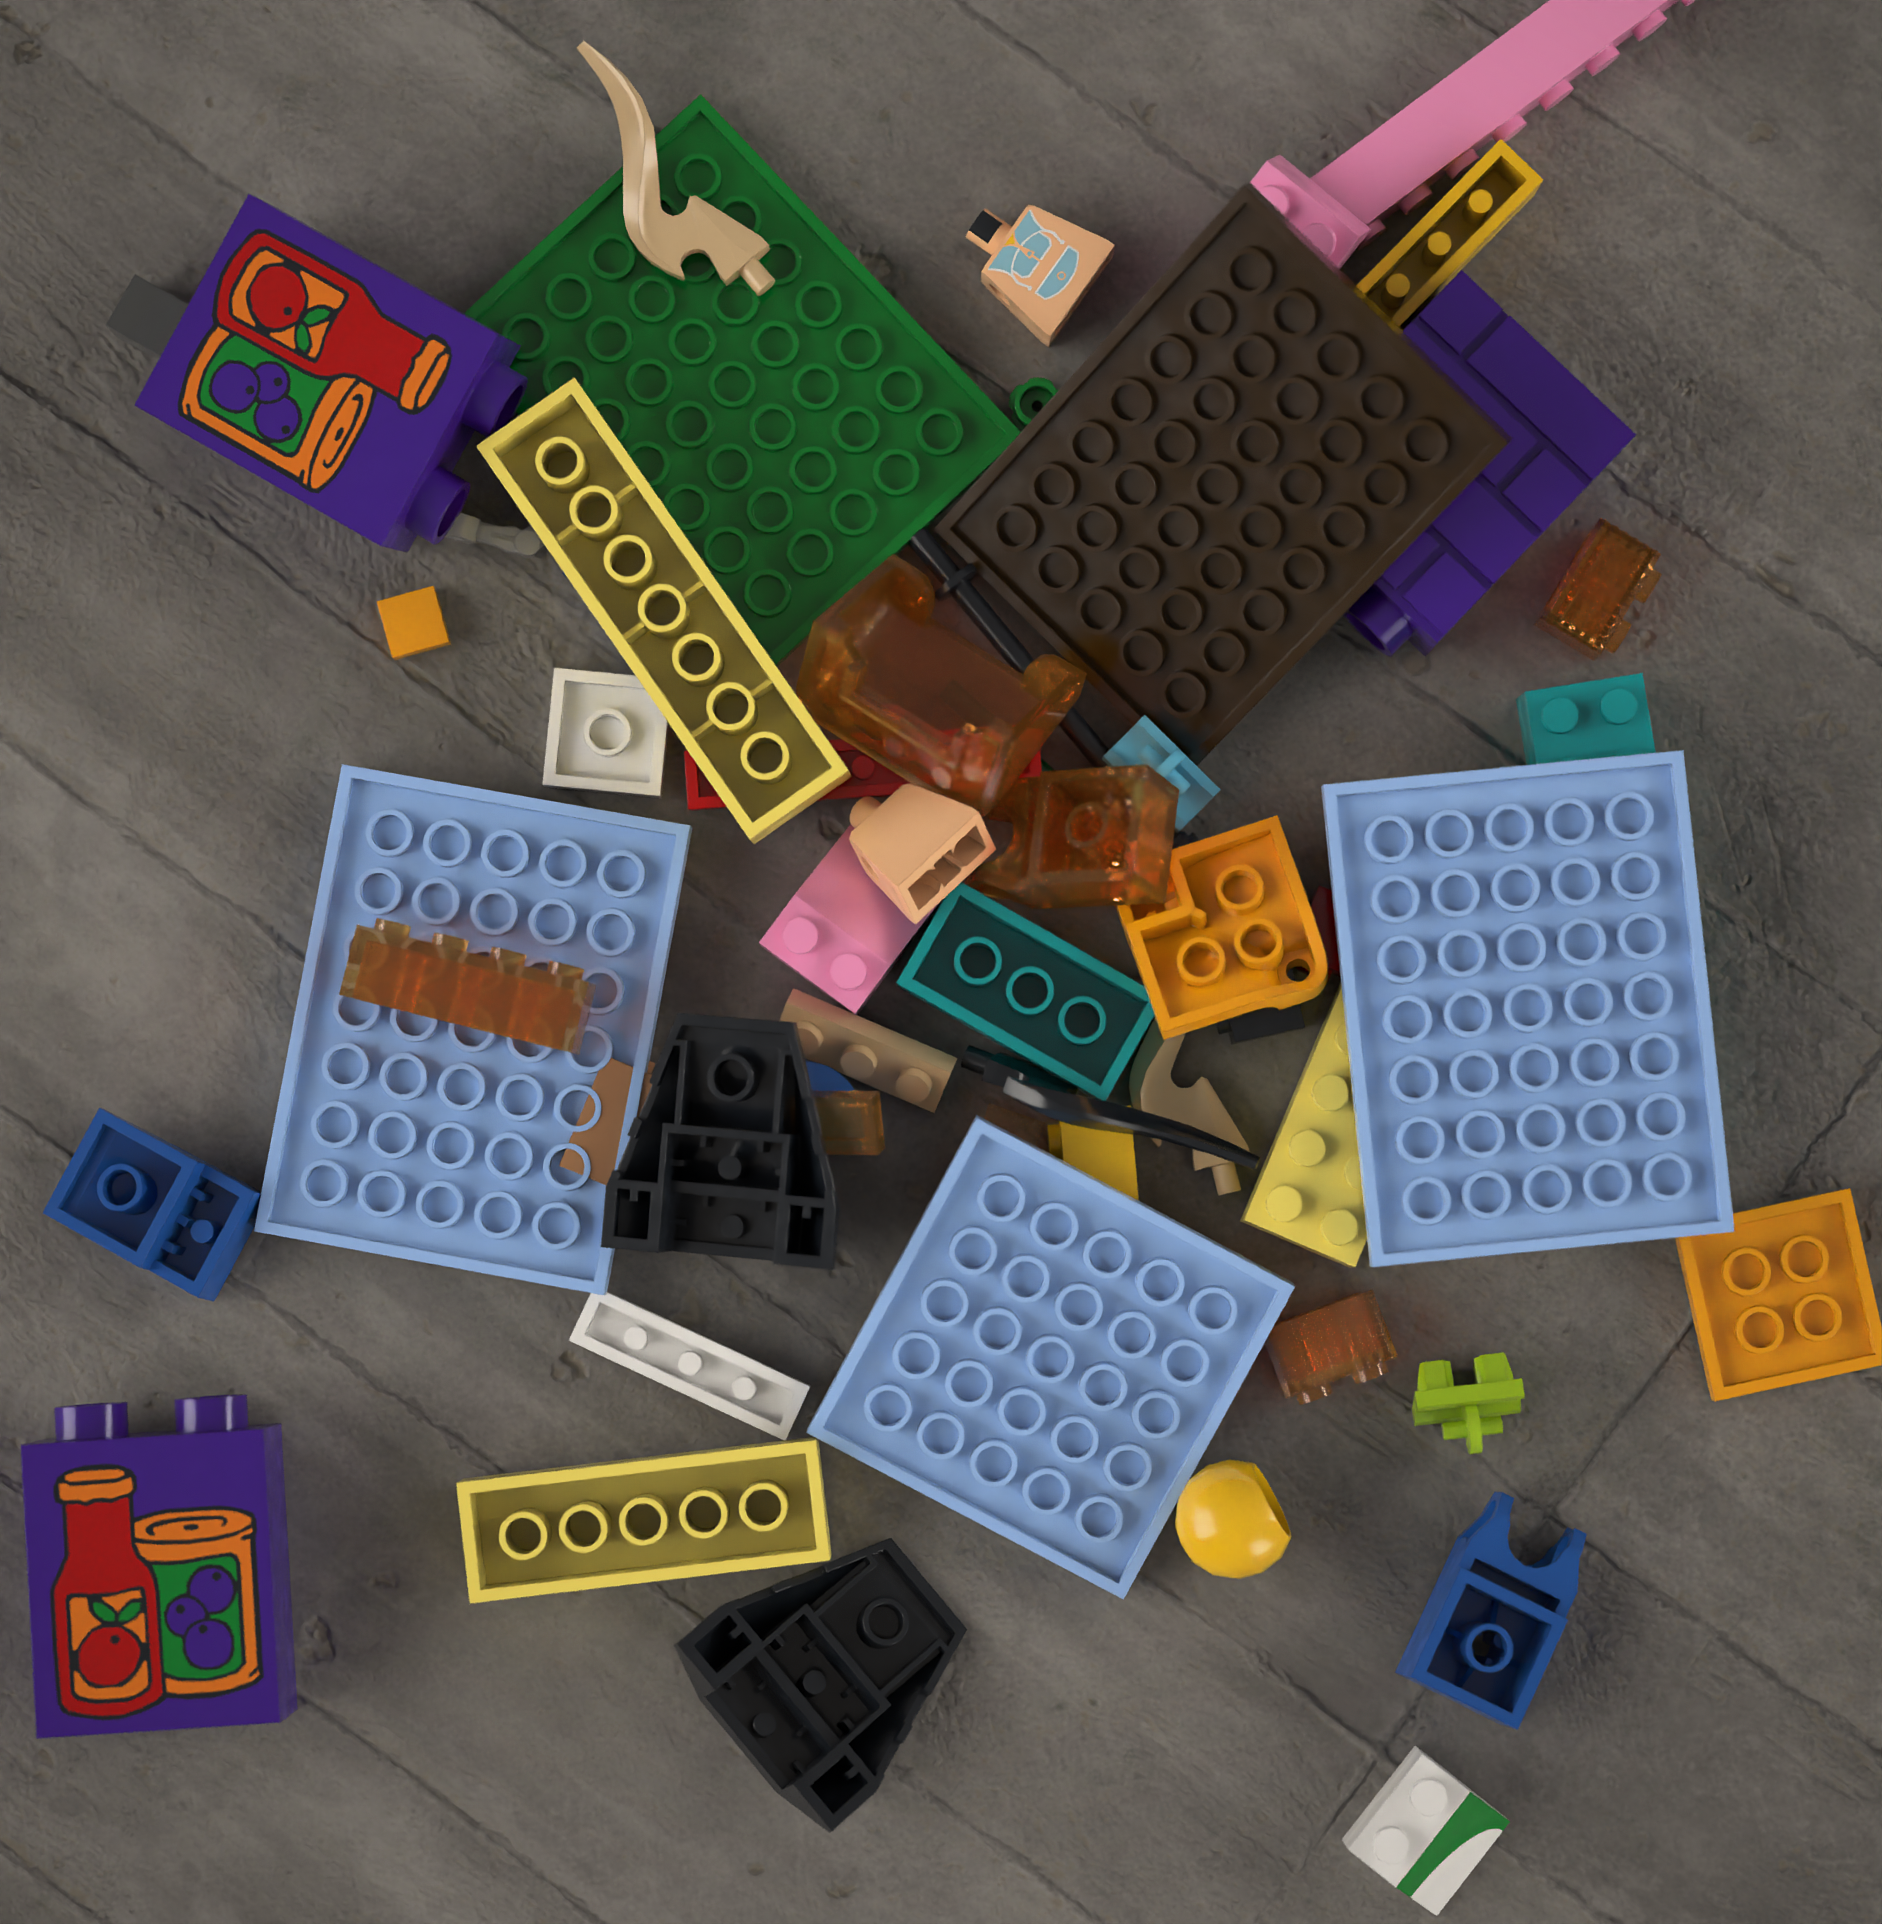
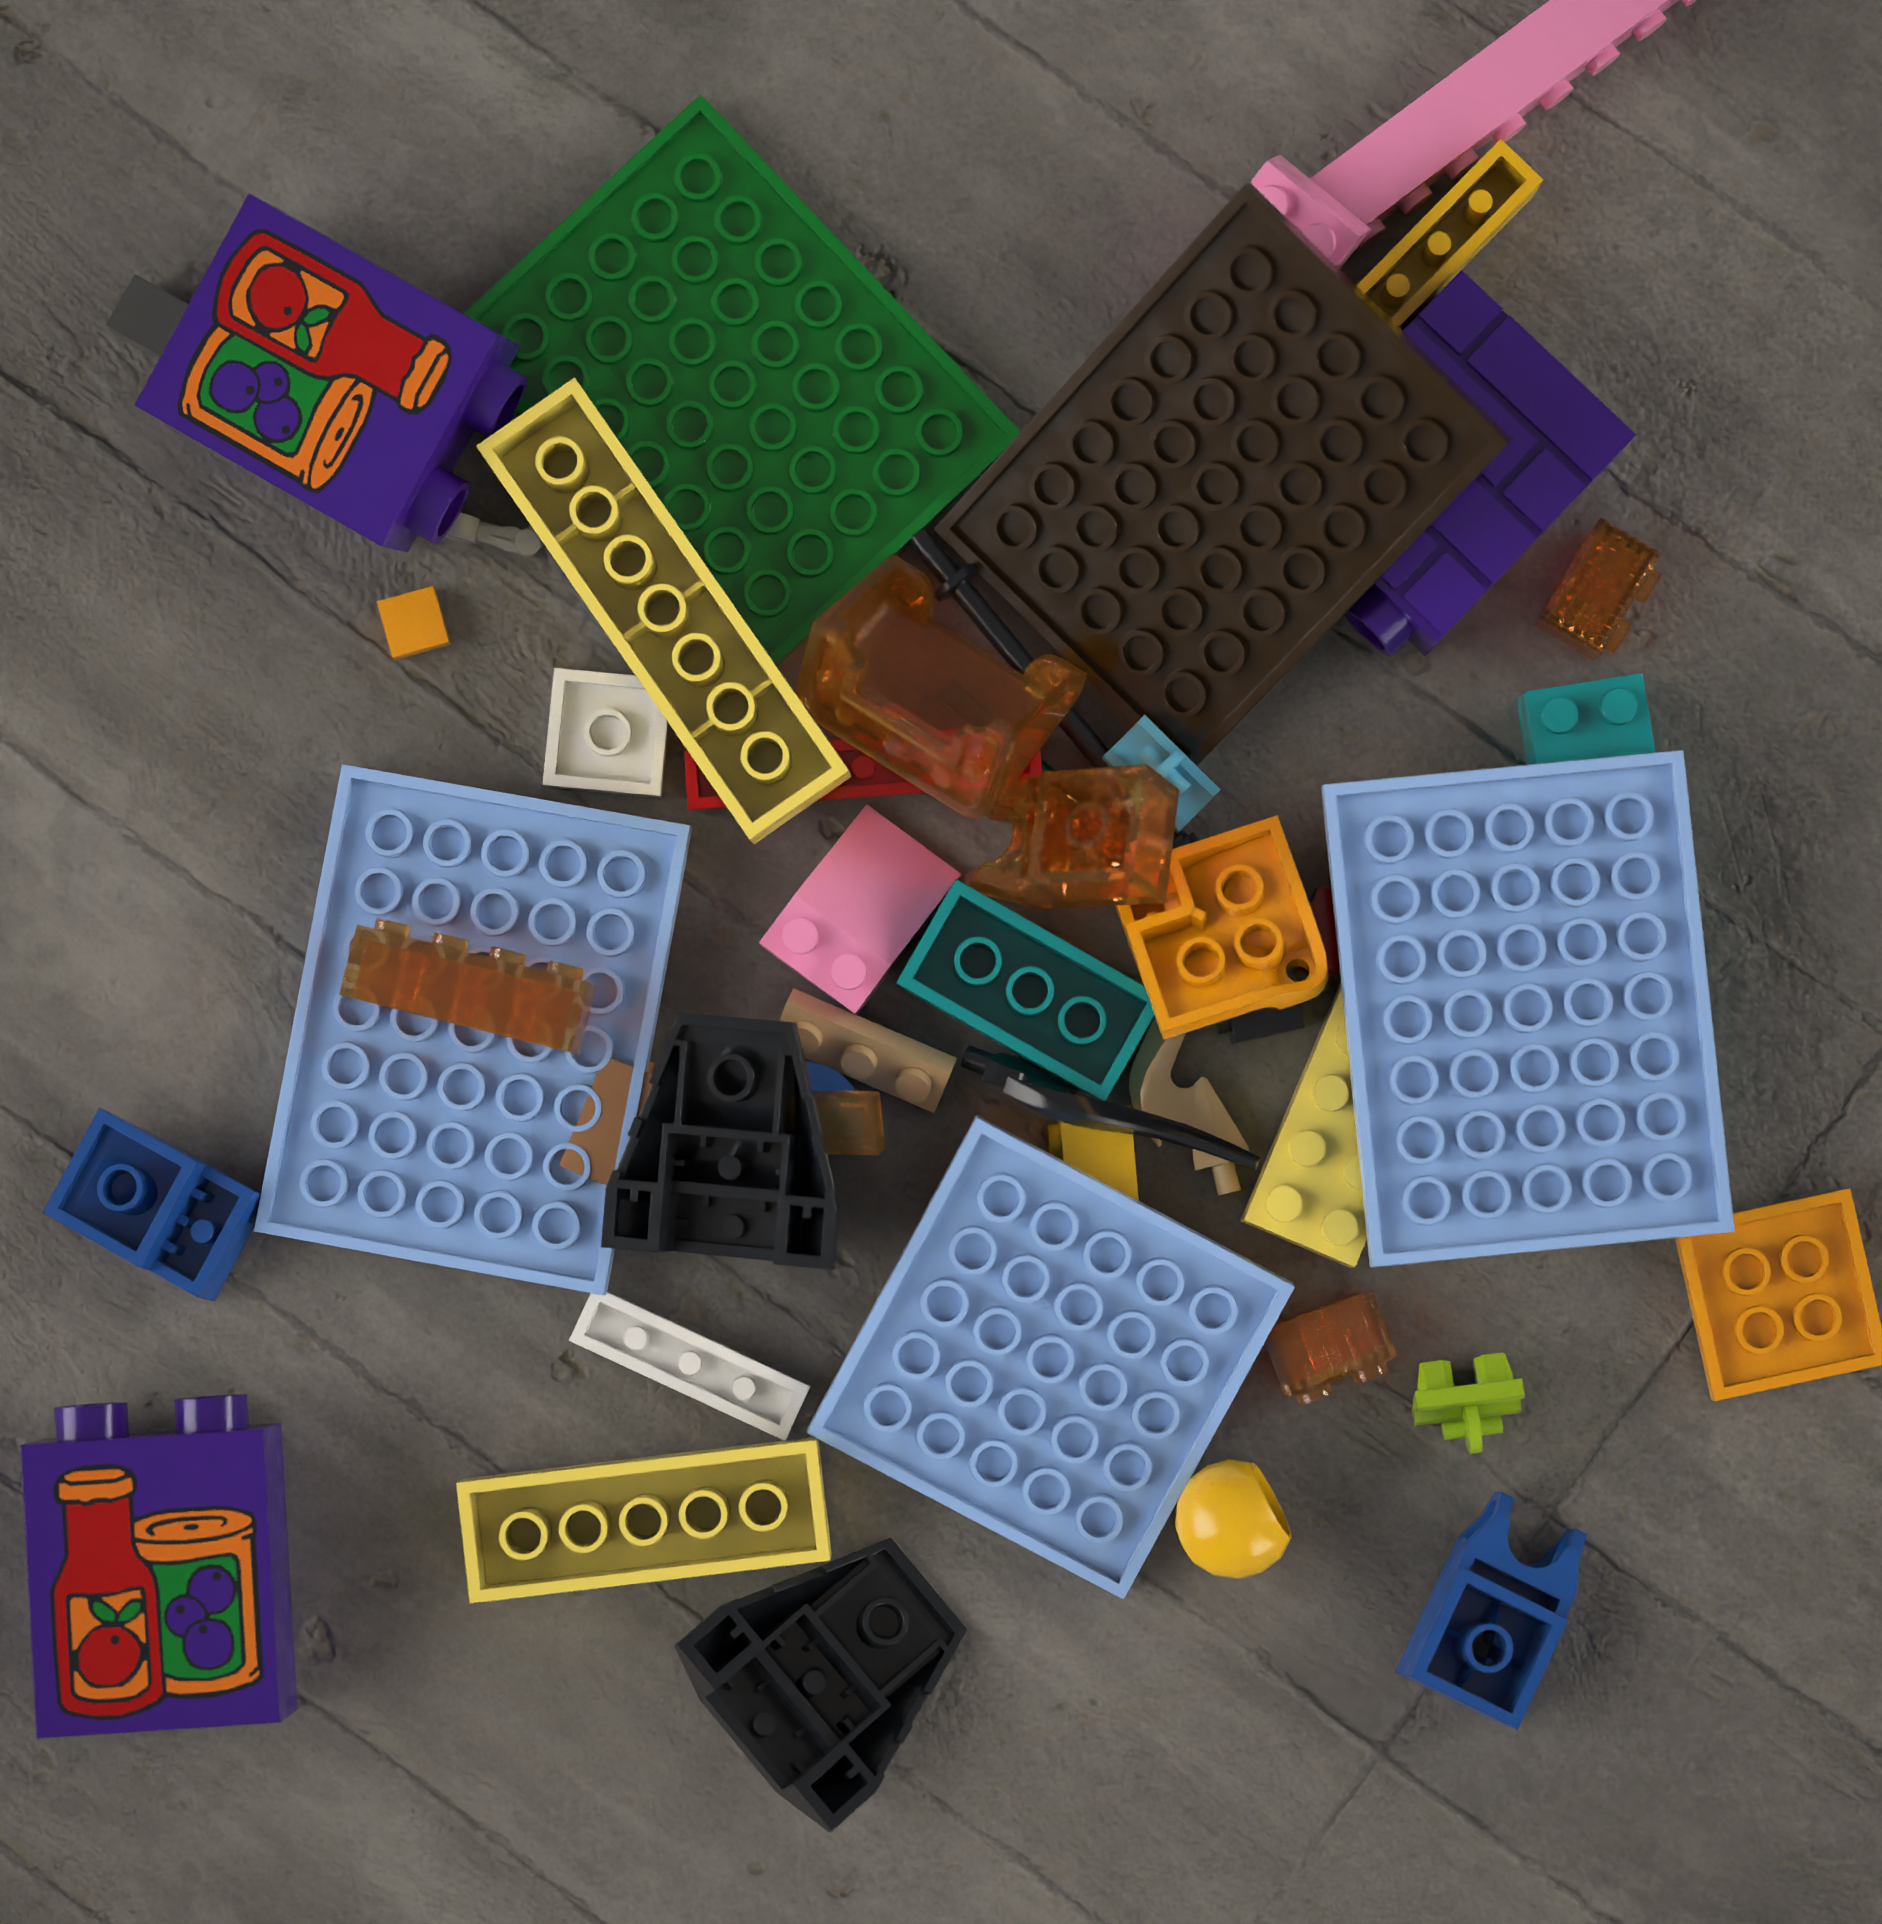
(660, 236): tan piece -> none
(918, 846): light nougat torso -> none
(1023, 396): green plate -> none
(1039, 266): light nougat torso -> none
(1425, 1831): white slope -> none

